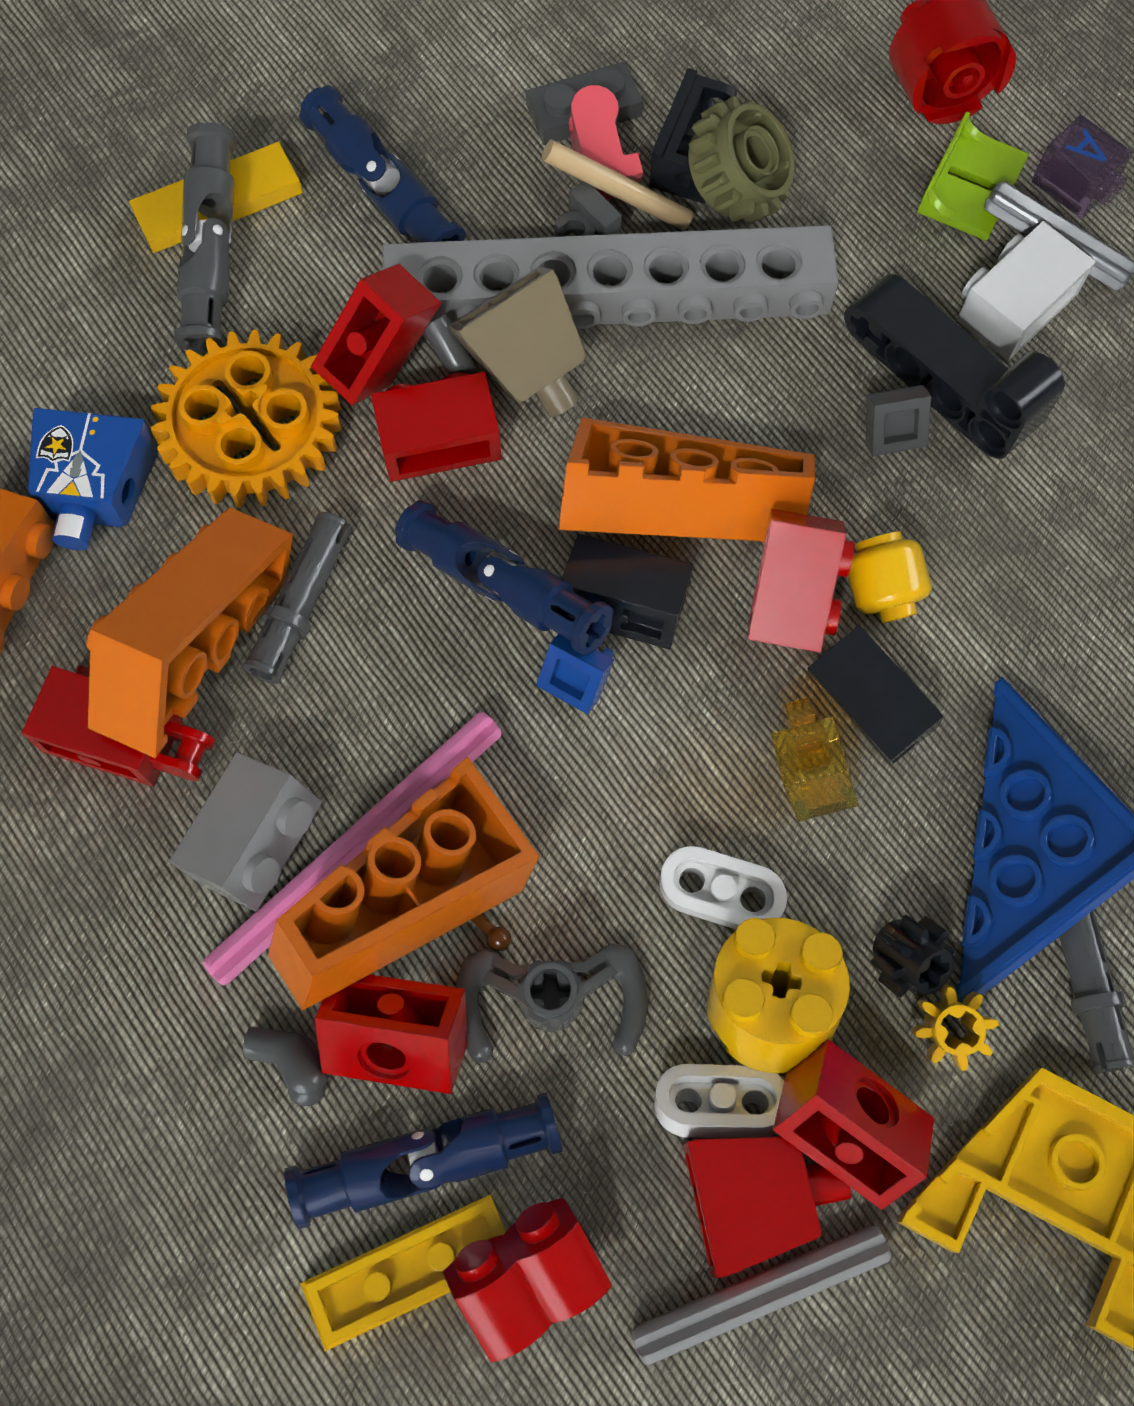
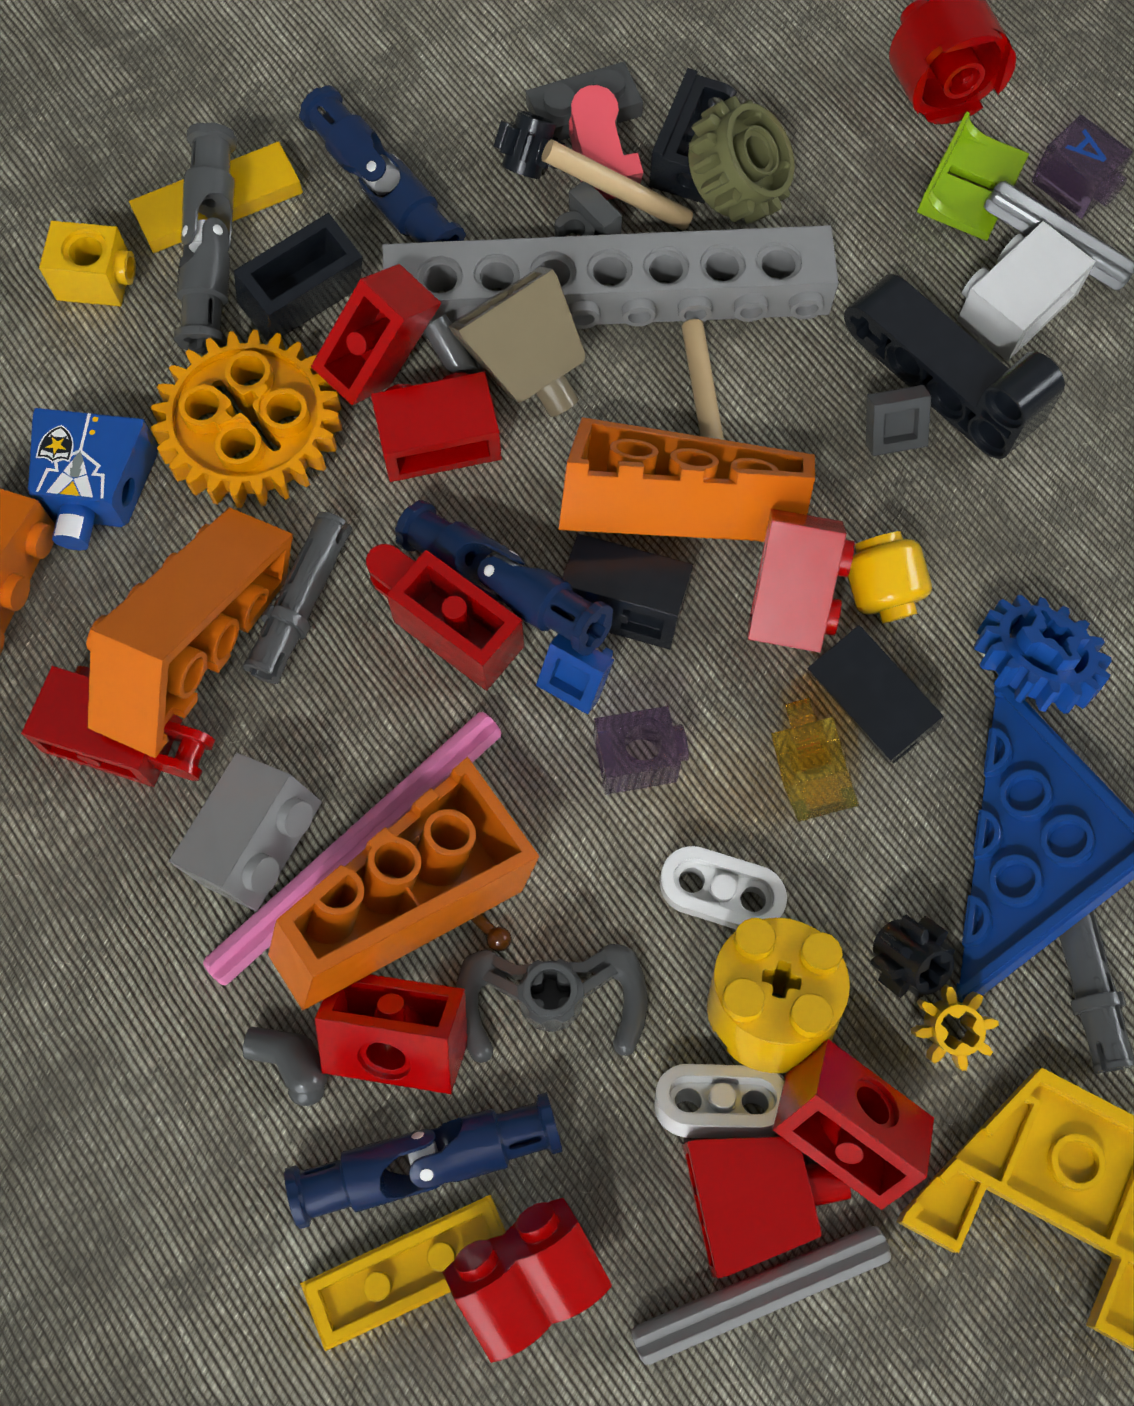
(87, 263): none -> yellow brick
(298, 277): none -> black brick
(447, 613): none -> red brick
(524, 143): none -> black gear
(622, 771): none -> clear purple brick
(702, 379): none -> tan bar
(1045, 657): none -> blue gear

